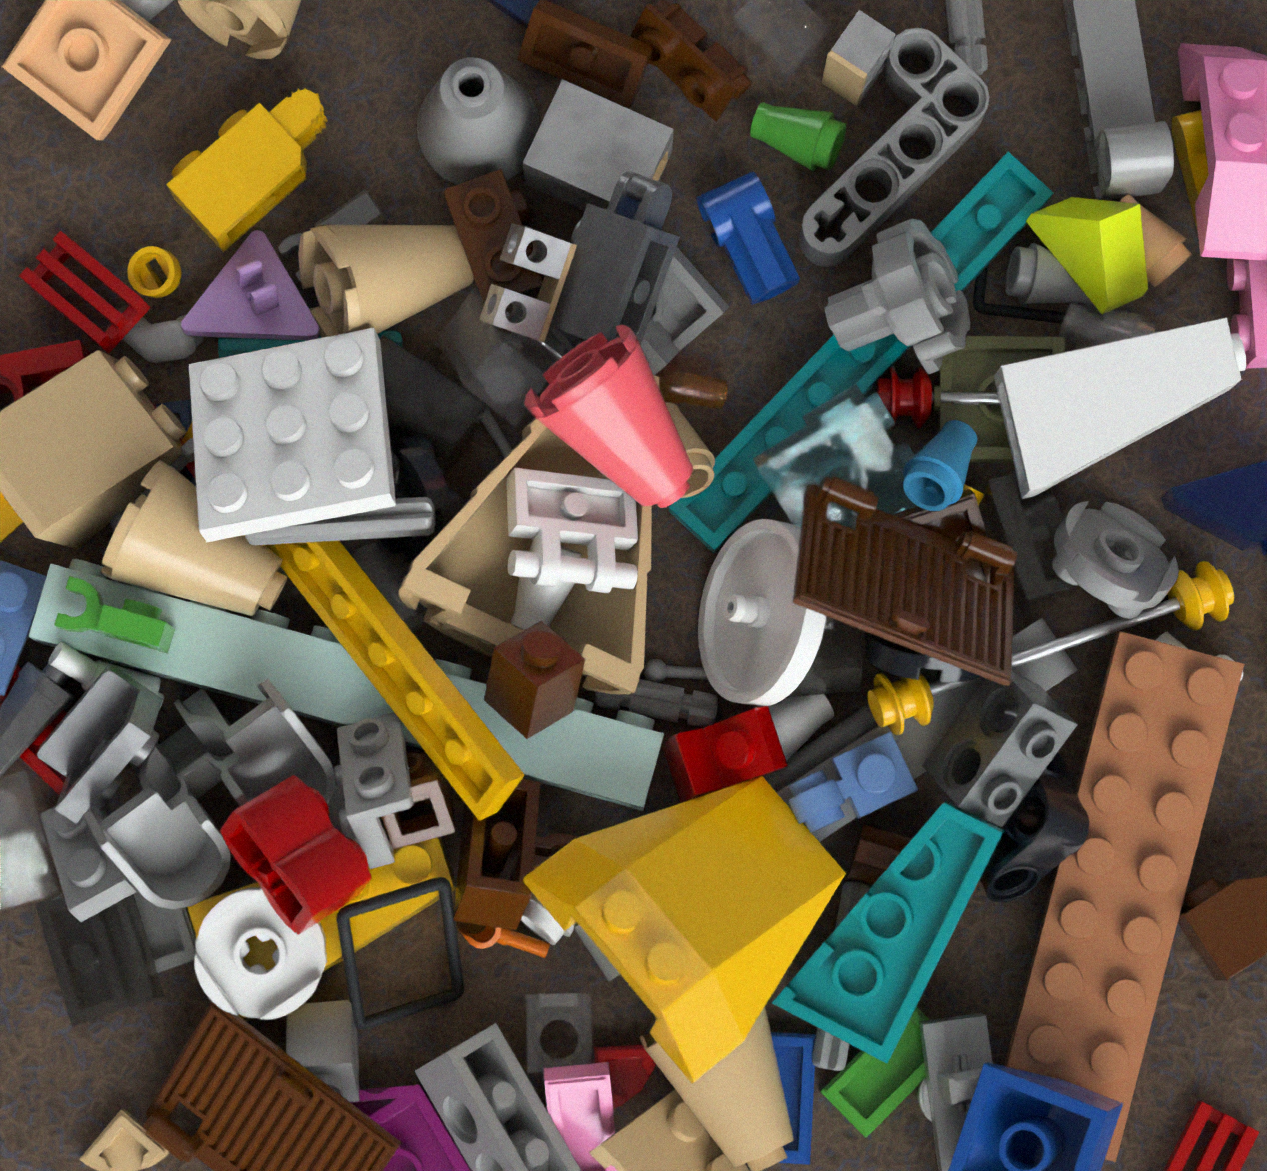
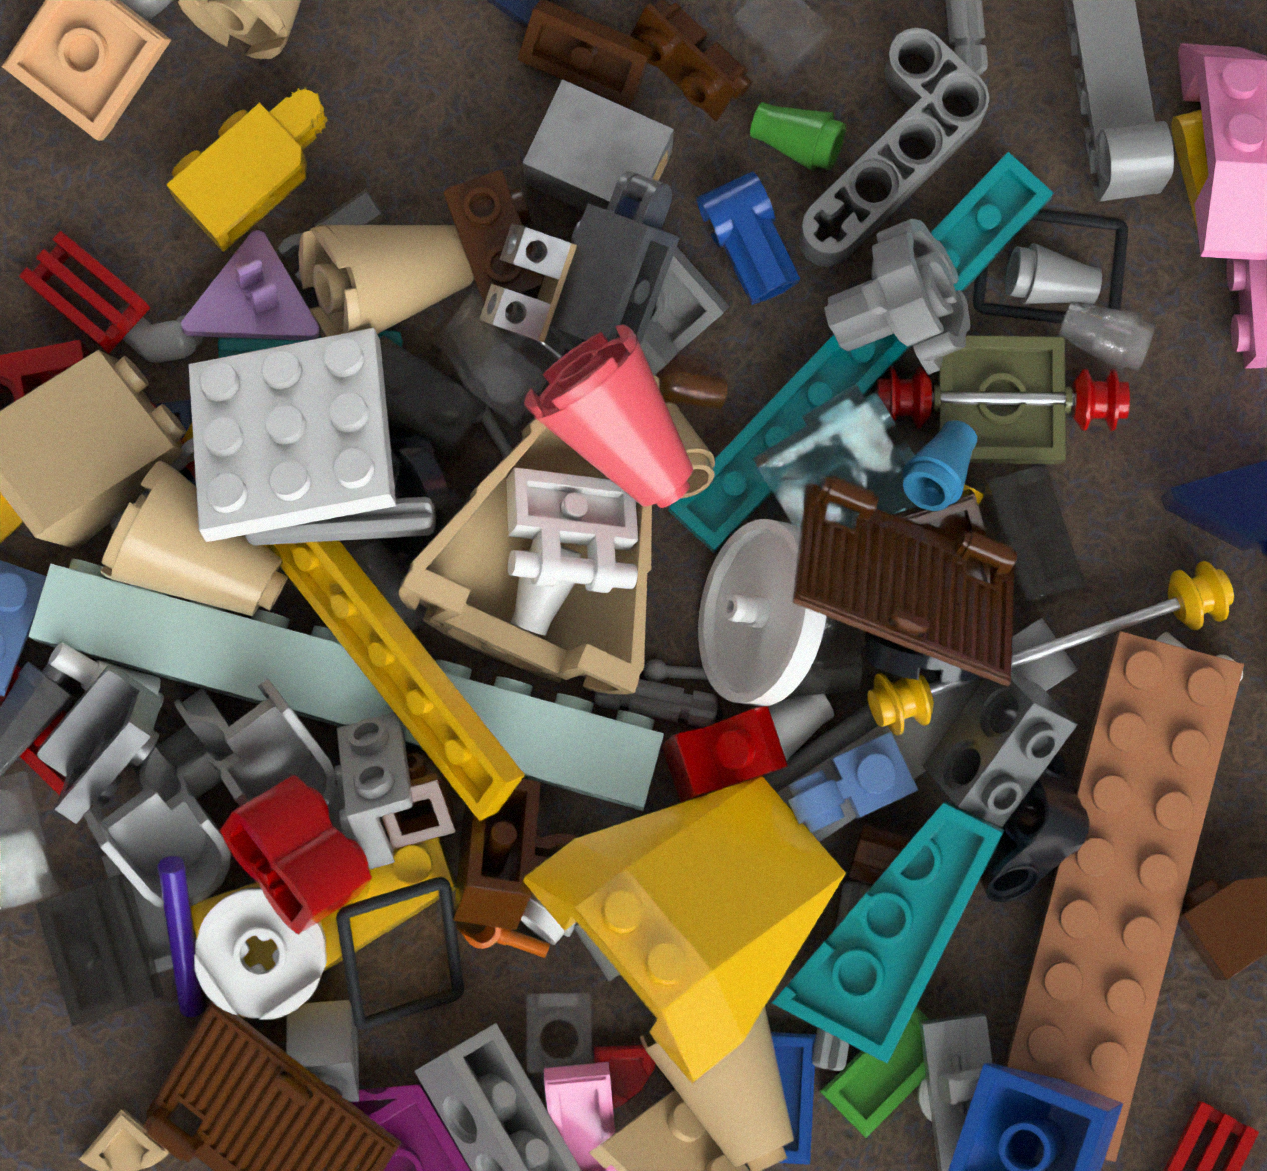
(84, 870): light grey plate -> none
(134, 623): bright green plate -> none
(143, 277): yellow hinge -> none
(181, 935): none -> dark purple bar
(476, 122): light grey cone -> none
(534, 679): reddish brown brick -> none
(857, 58): flat silver piece -> none
(1097, 246): neon yellow slope -> none
(1100, 398): white slope -> none
(1125, 582): light grey plate -> none
(1162, 246): light nougat cone -> none

